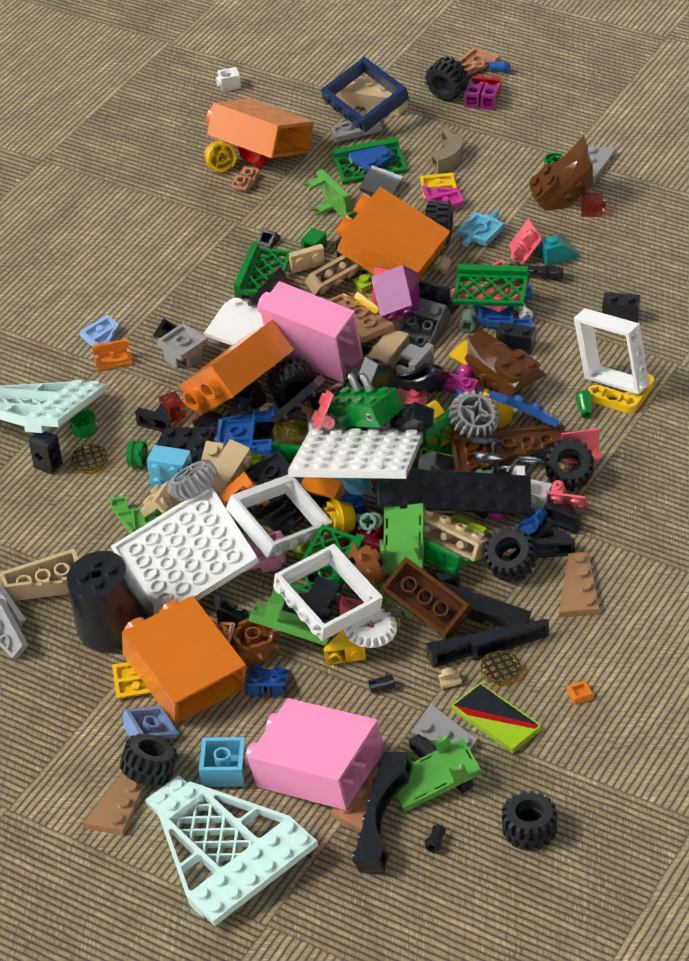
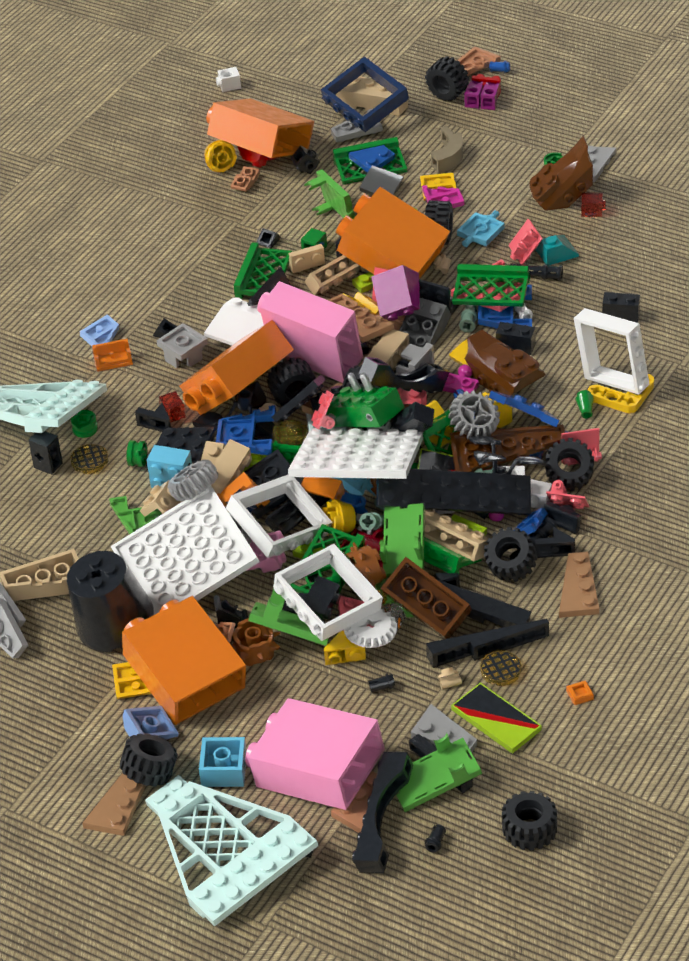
(262, 677): blue hinge -> none
(305, 159): none -> black brick

